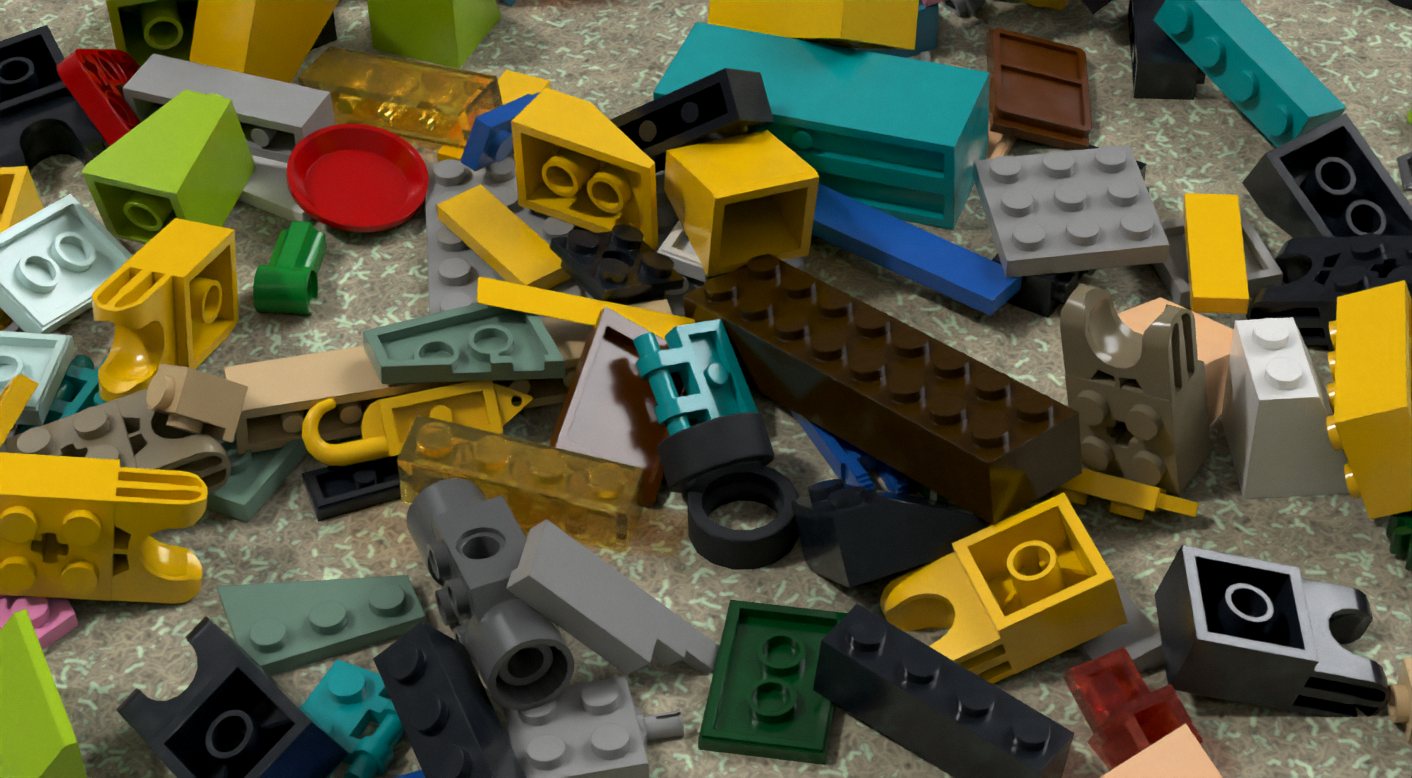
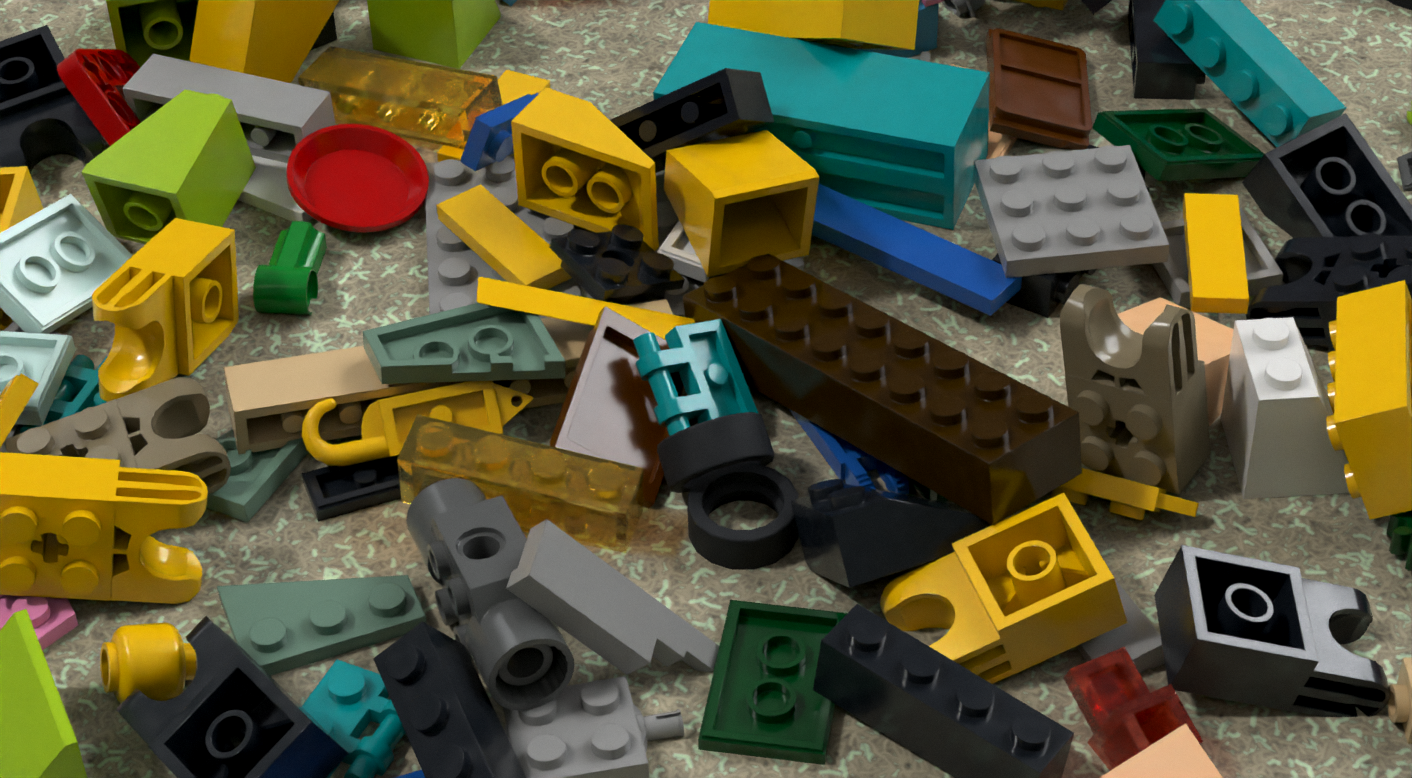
(147, 659): none -> yellow head
(197, 401): tan brick -> none
(1180, 143): none -> dark green tile

